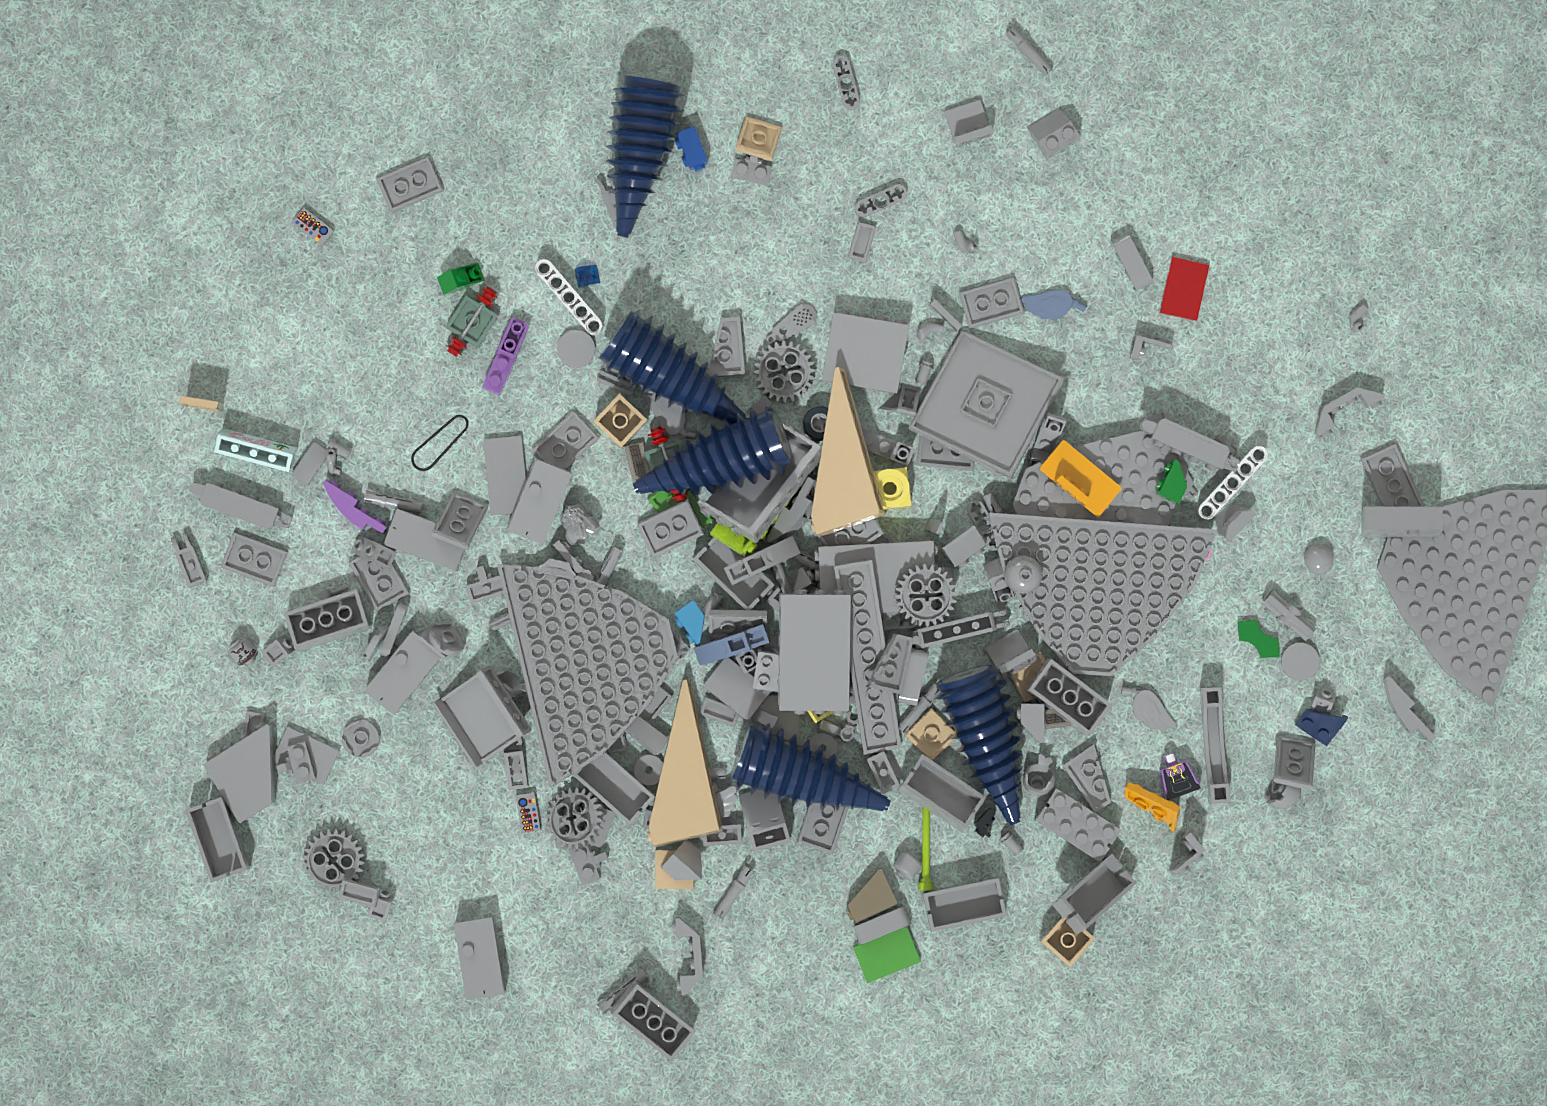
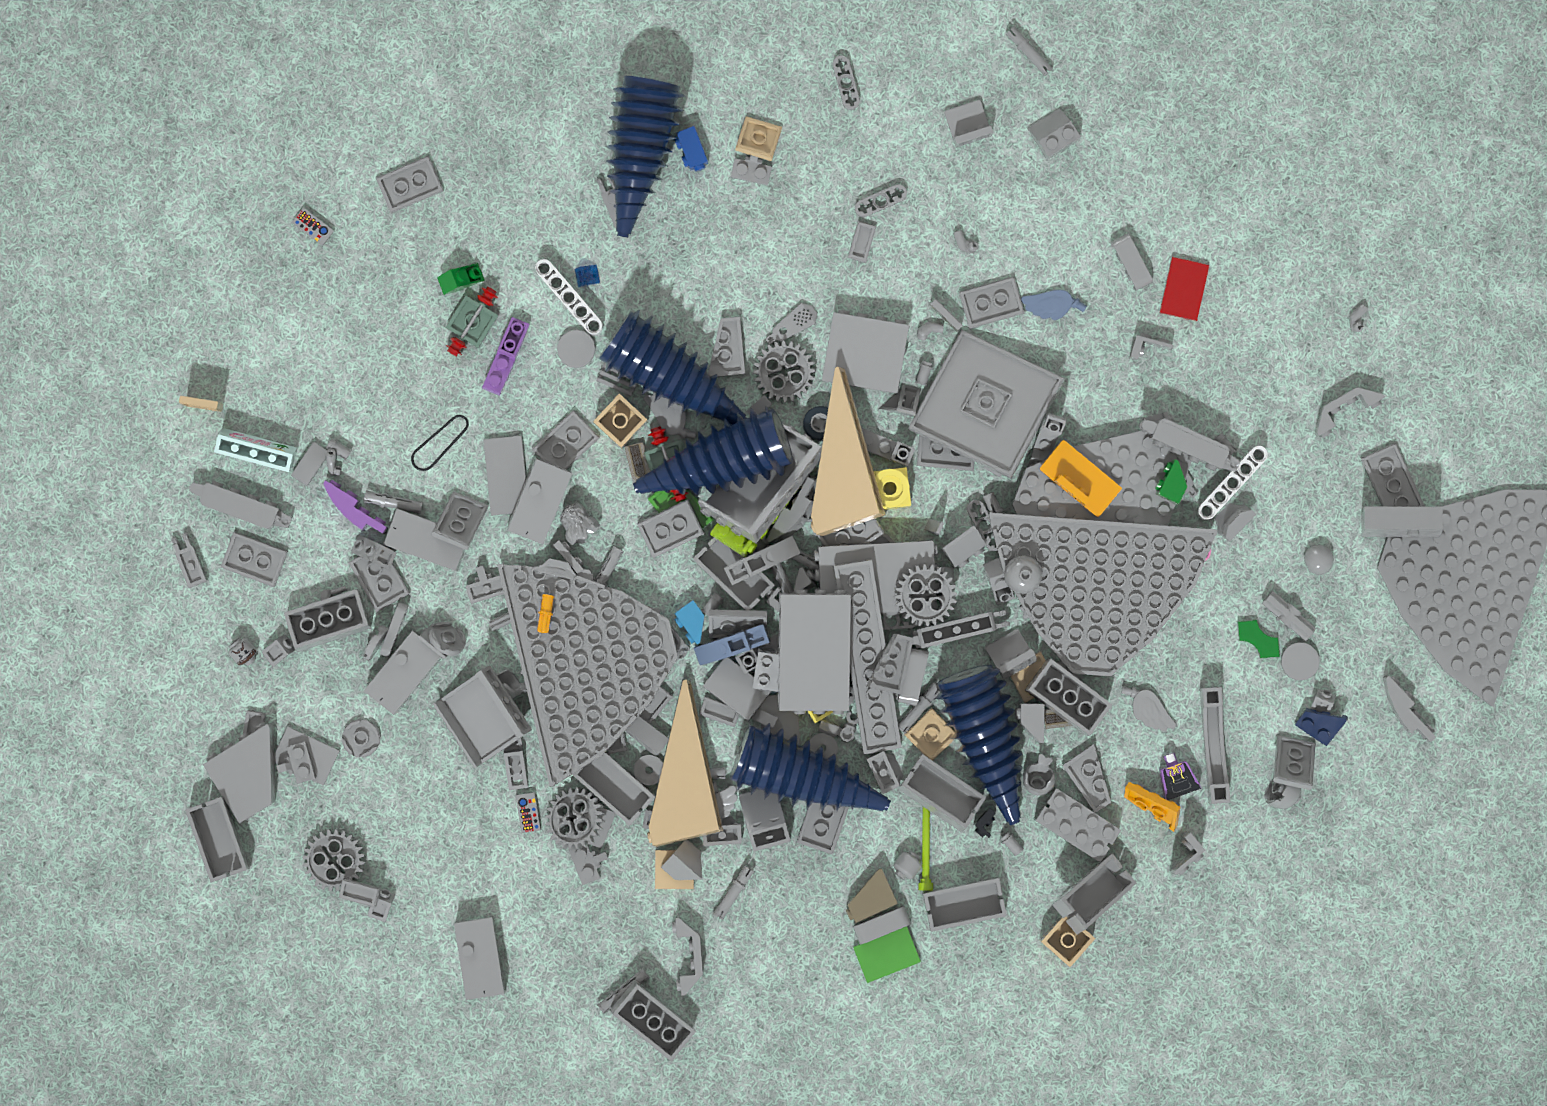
(545, 613): none -> light orange axle

